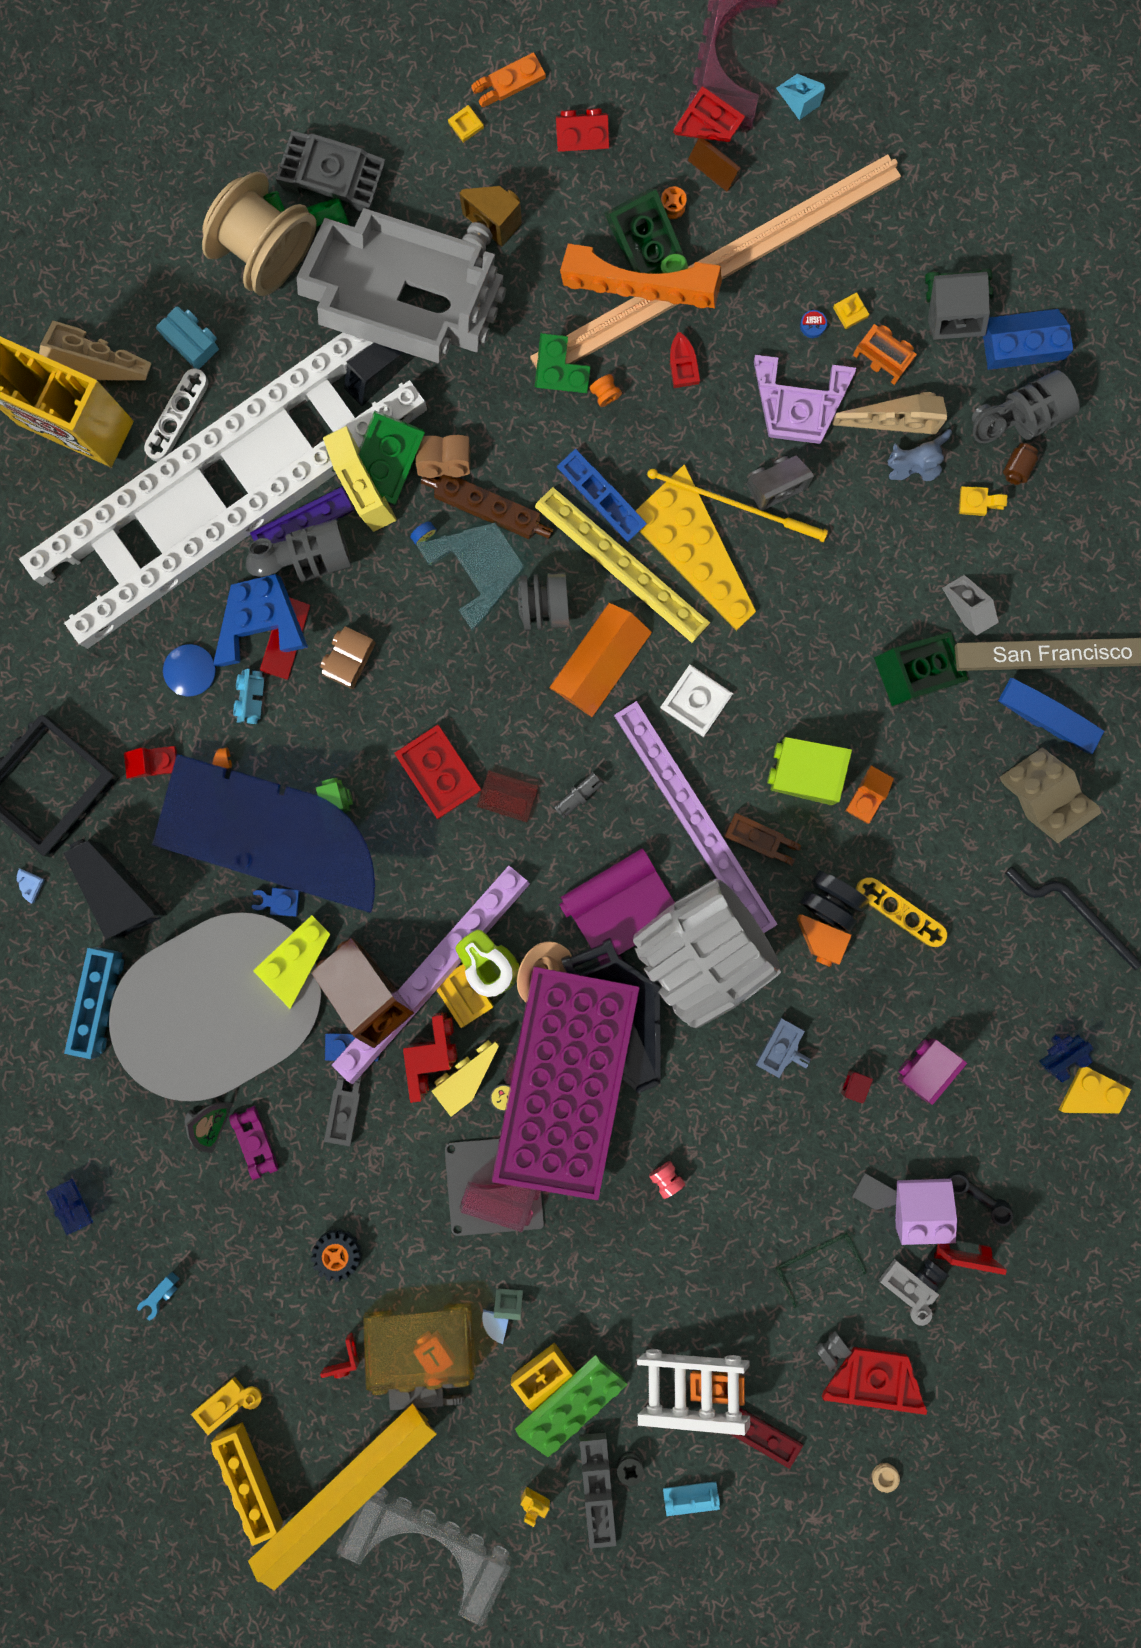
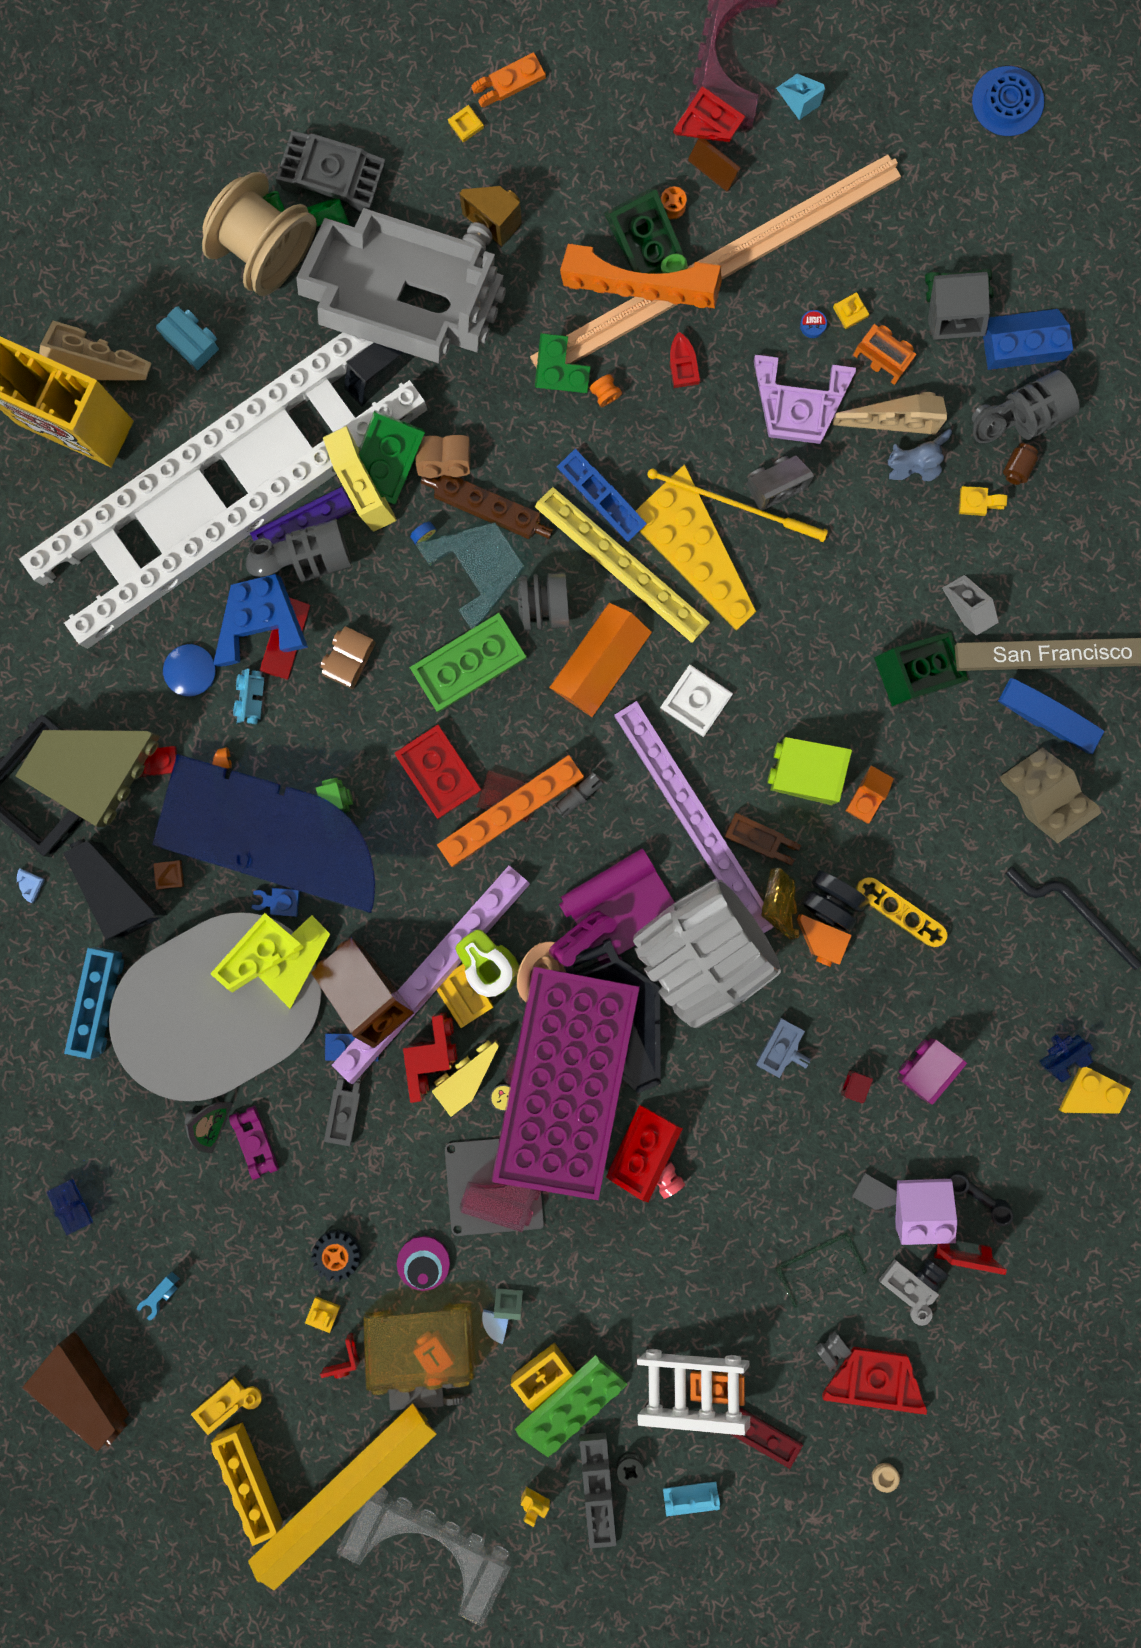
(78, 1393): none -> reddish brown slope
(88, 769): none -> olive slope
(168, 875): none -> dark orange tile
(172, 413): white beam -> none
(255, 953): none -> neon yellow wing
(322, 1314): none -> yellow tile
(423, 1263): none -> tile
(468, 662): none -> bright green plate
(510, 811): none -> orange arch
(581, 937): none -> magenta plate
(582, 131): red bracket -> none
(644, 1153): none -> red plate
(780, 903): none -> clear yellow wing
(1012, 89): none -> blue wheel

